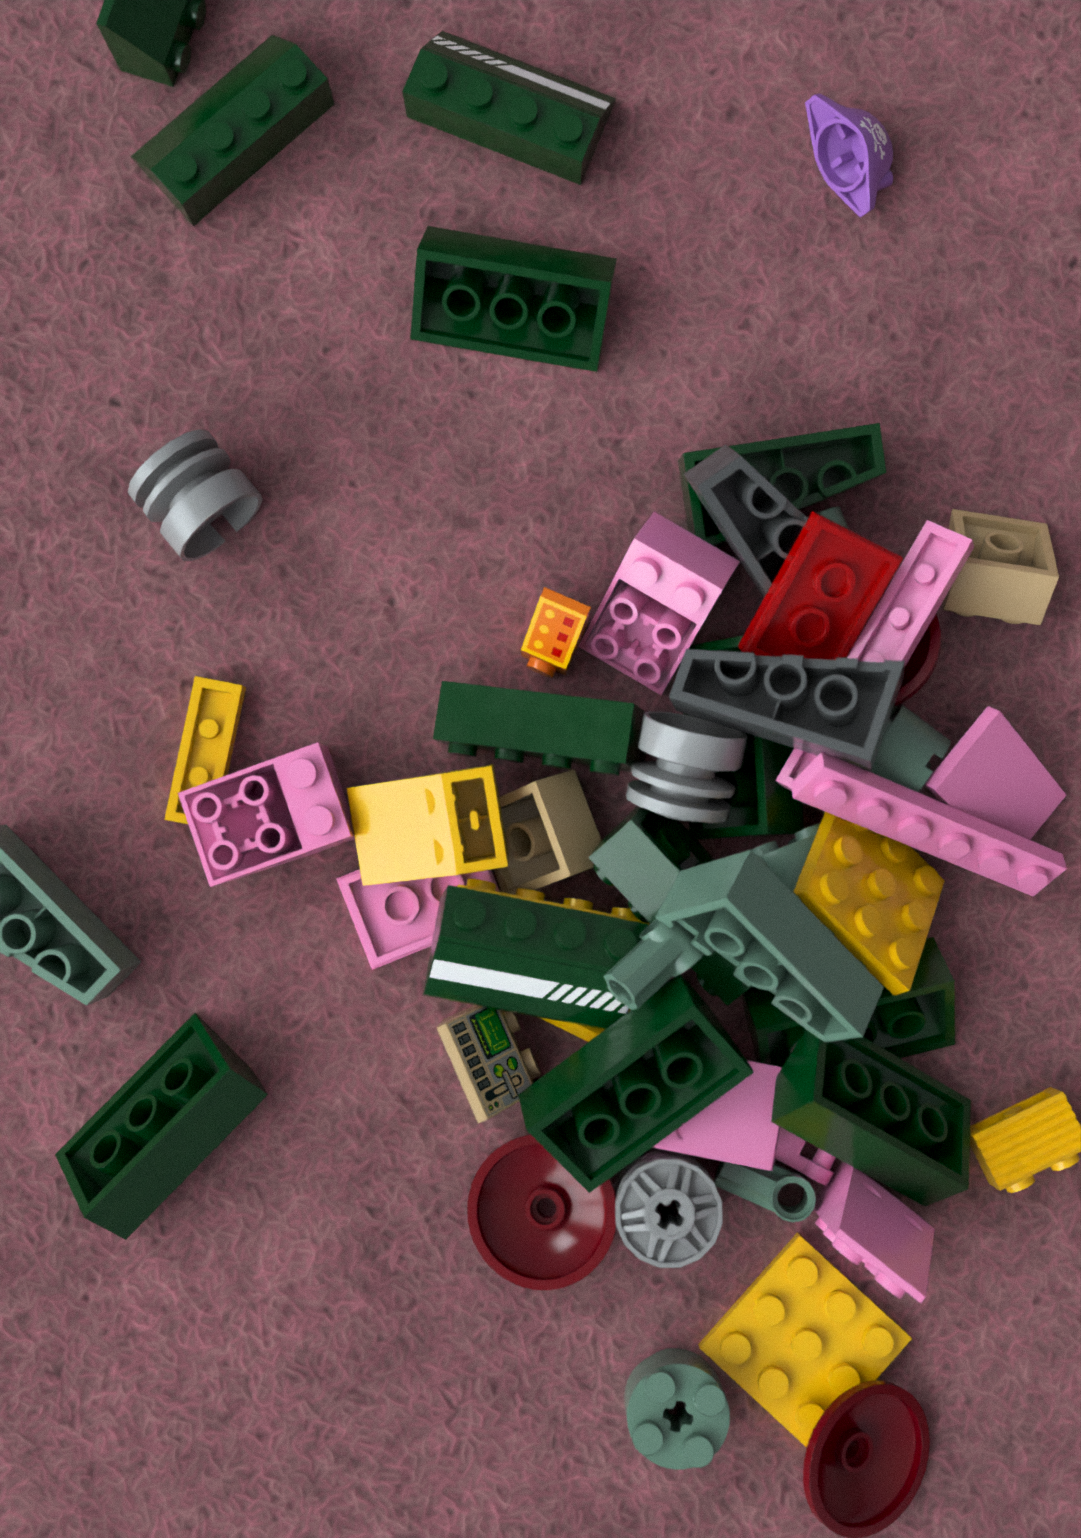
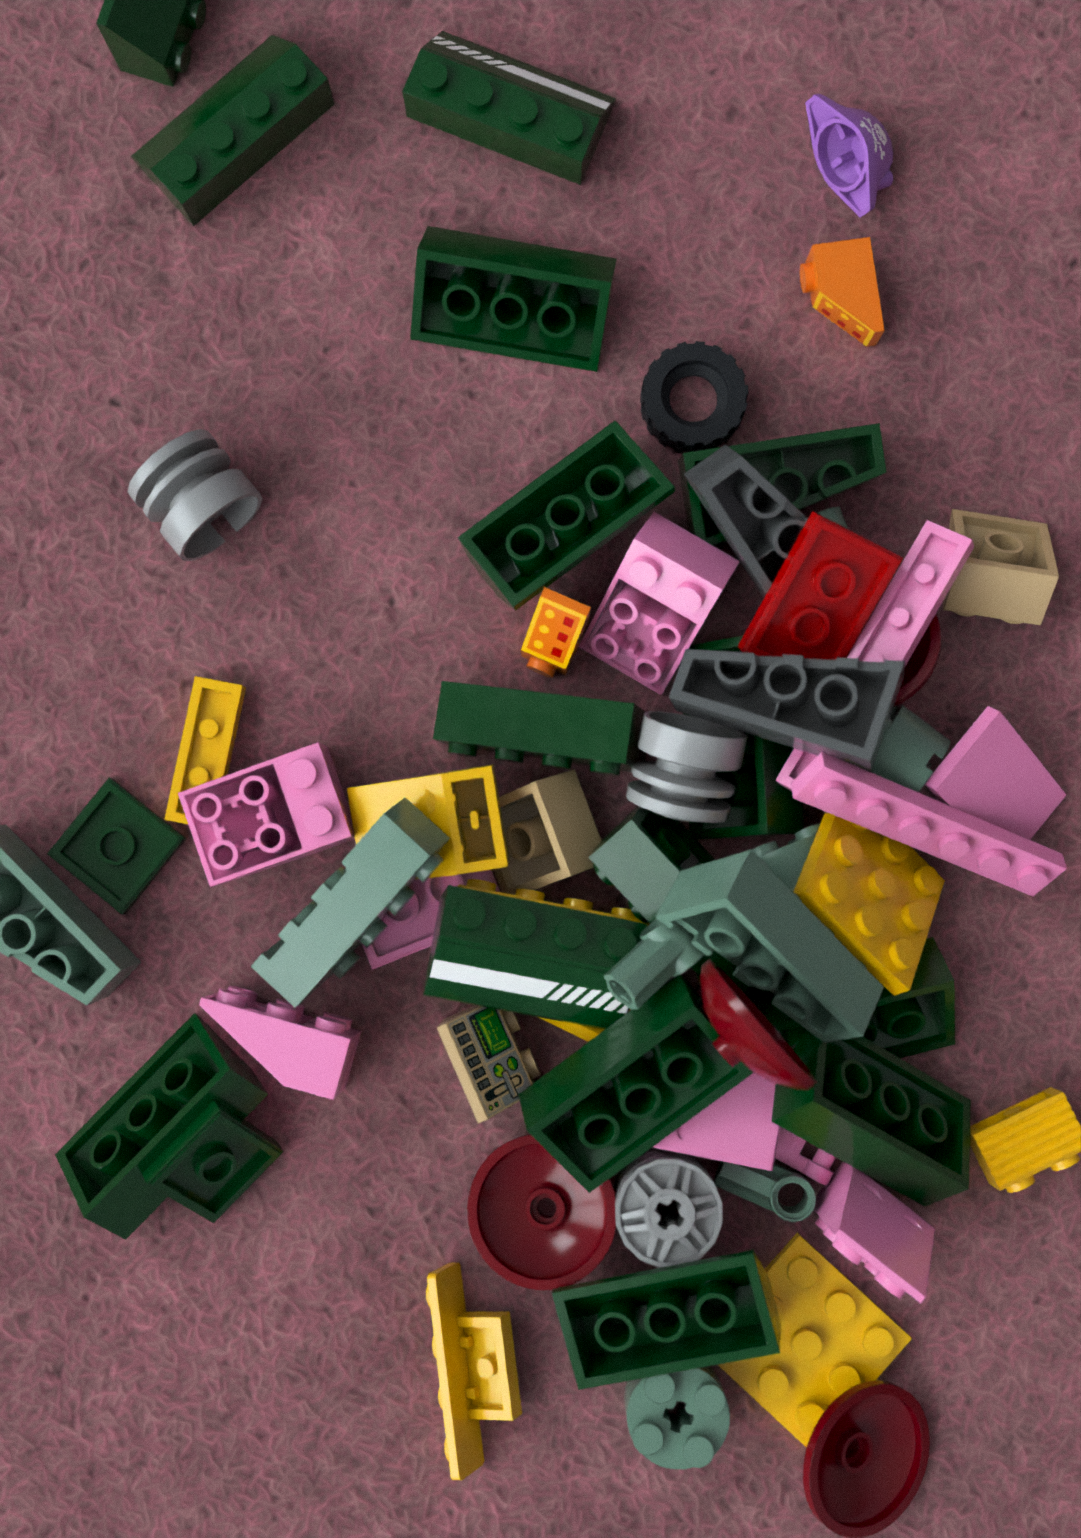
(116, 846): none -> dark green tile
(212, 1162): none -> dark green tile
(293, 1047): none -> bright pink slope
(353, 902): none -> sand green wedge
(473, 1368): none -> yellow bracket
(565, 515): none -> dark green slope
(668, 1319): none -> dark green slope
(702, 362): none -> black tyre
(748, 1034): none -> dark red dish
(845, 287): none -> orange slope

